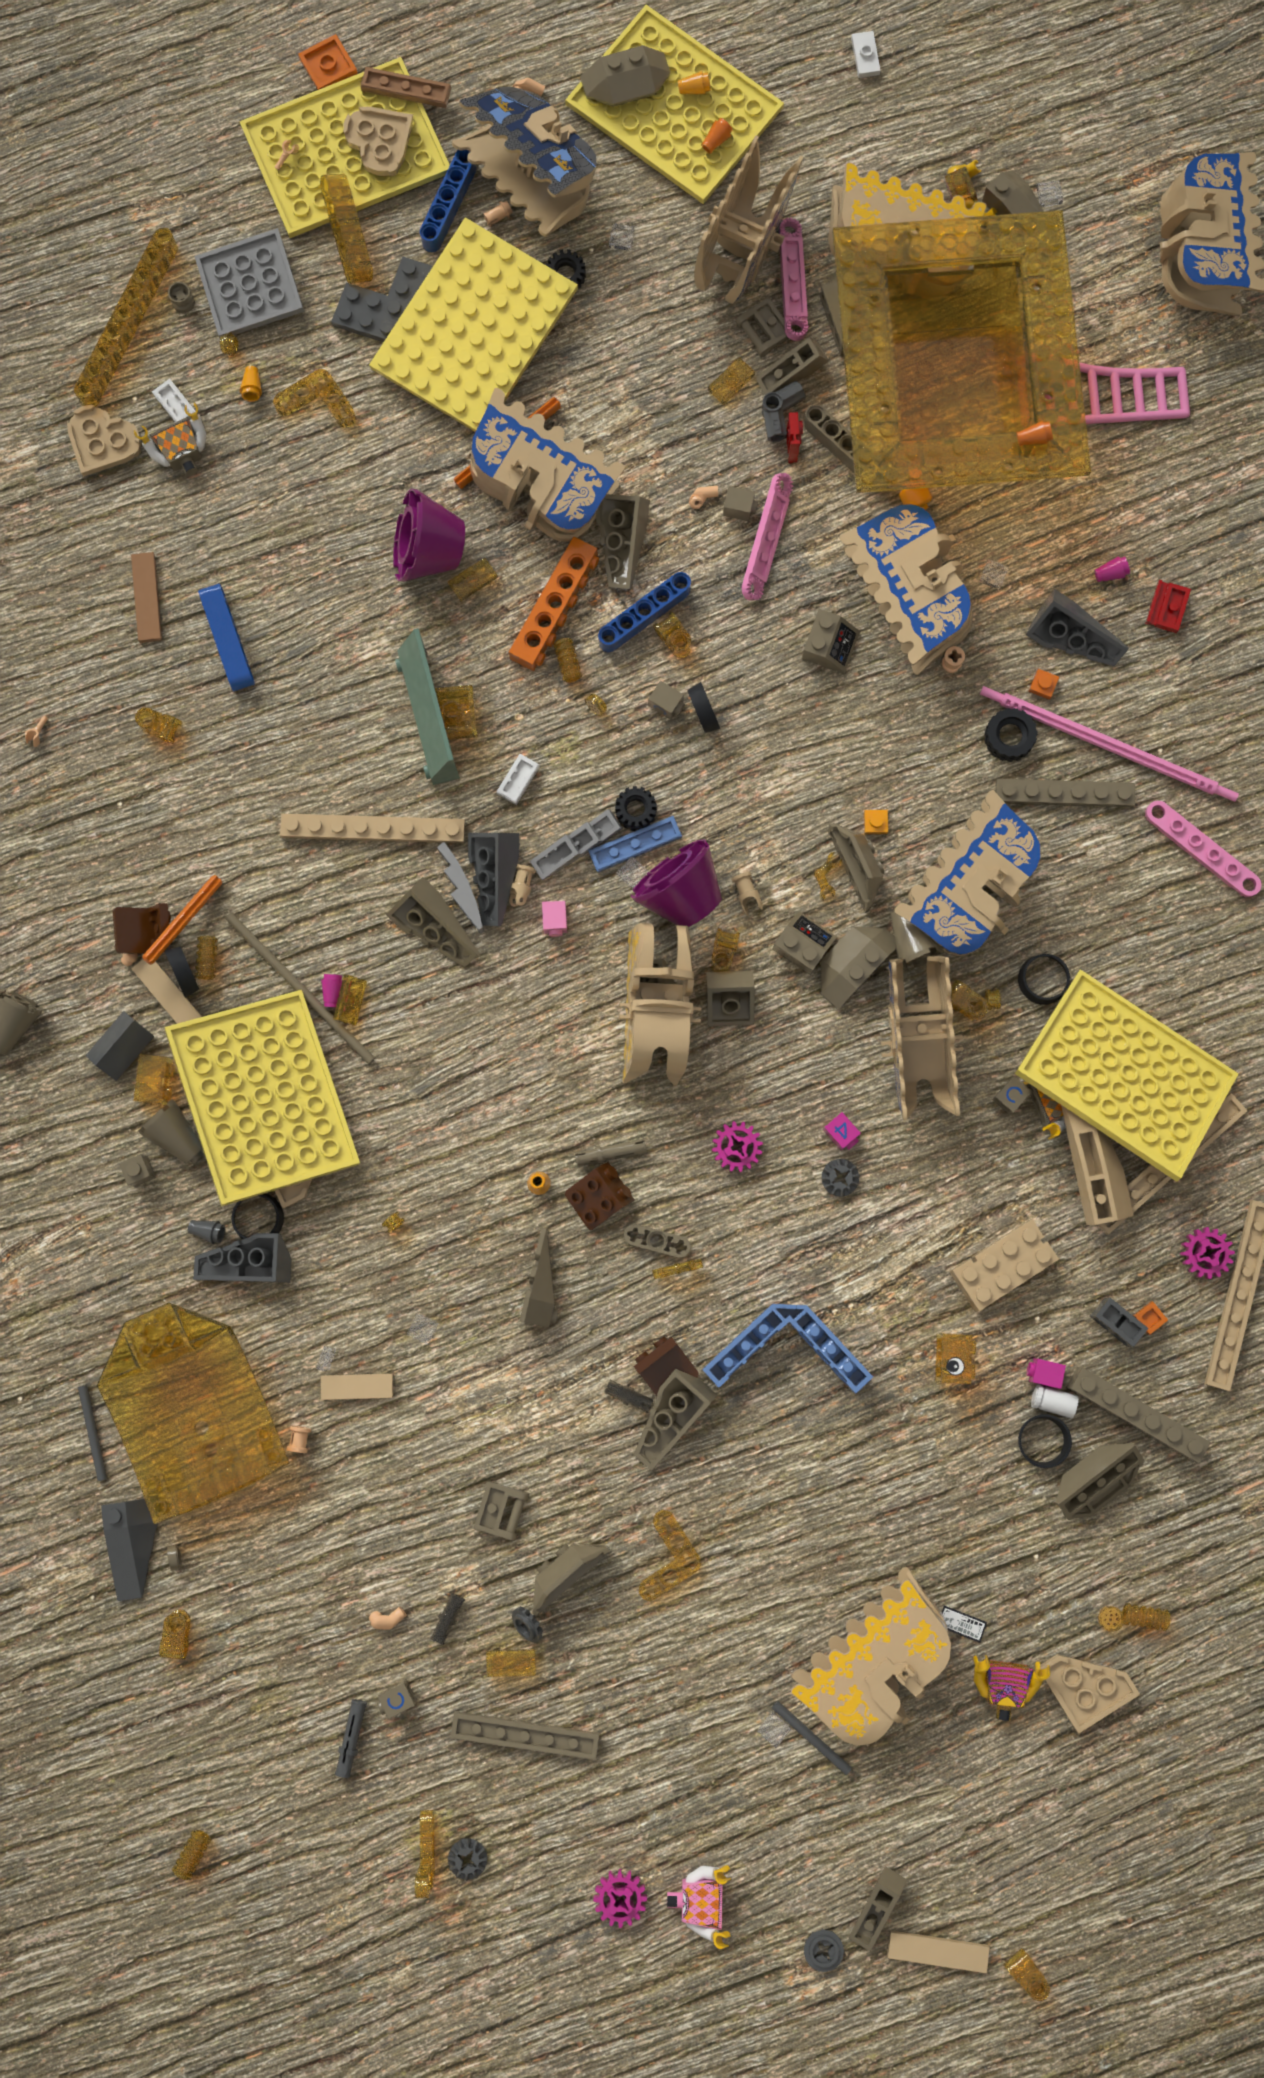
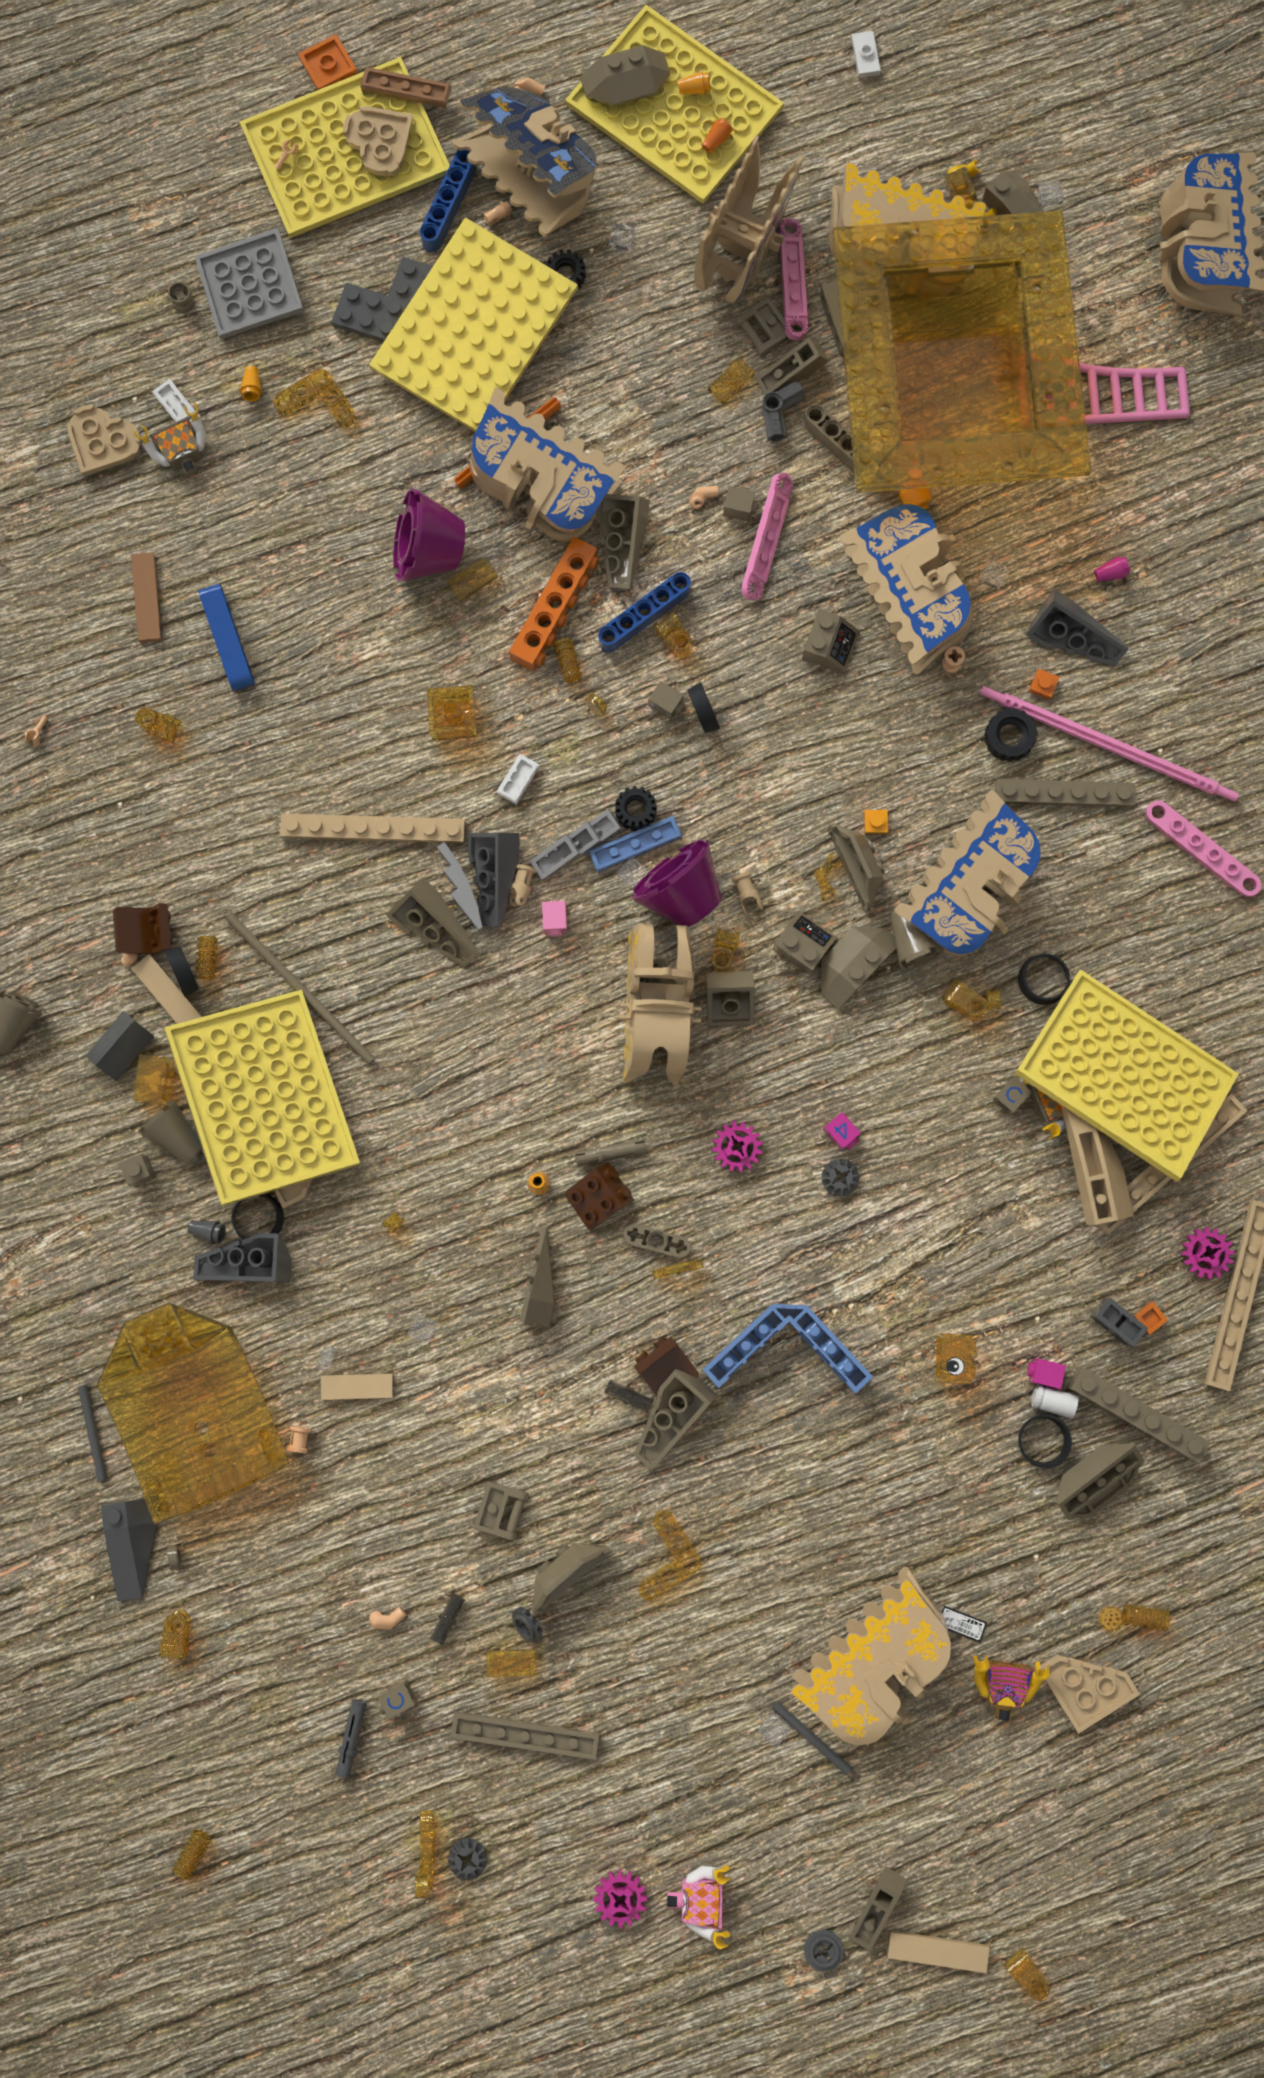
(126, 307): clear yellow beam -> none
(182, 919): orange axle -> none
(229, 344): clear yellow plate -> none
(331, 988): dark pink cone -> none
(346, 228): clear yellow beam -> none
(350, 1000): clear yellow plate -> none
(426, 710): sand green slope -> none
(794, 432): red plate -> none
(923, 1043): tan animal -> none
(1003, 1265): tan piece -> none
(1036, 434): orange cone -> none
(1168, 606): red plate -> none

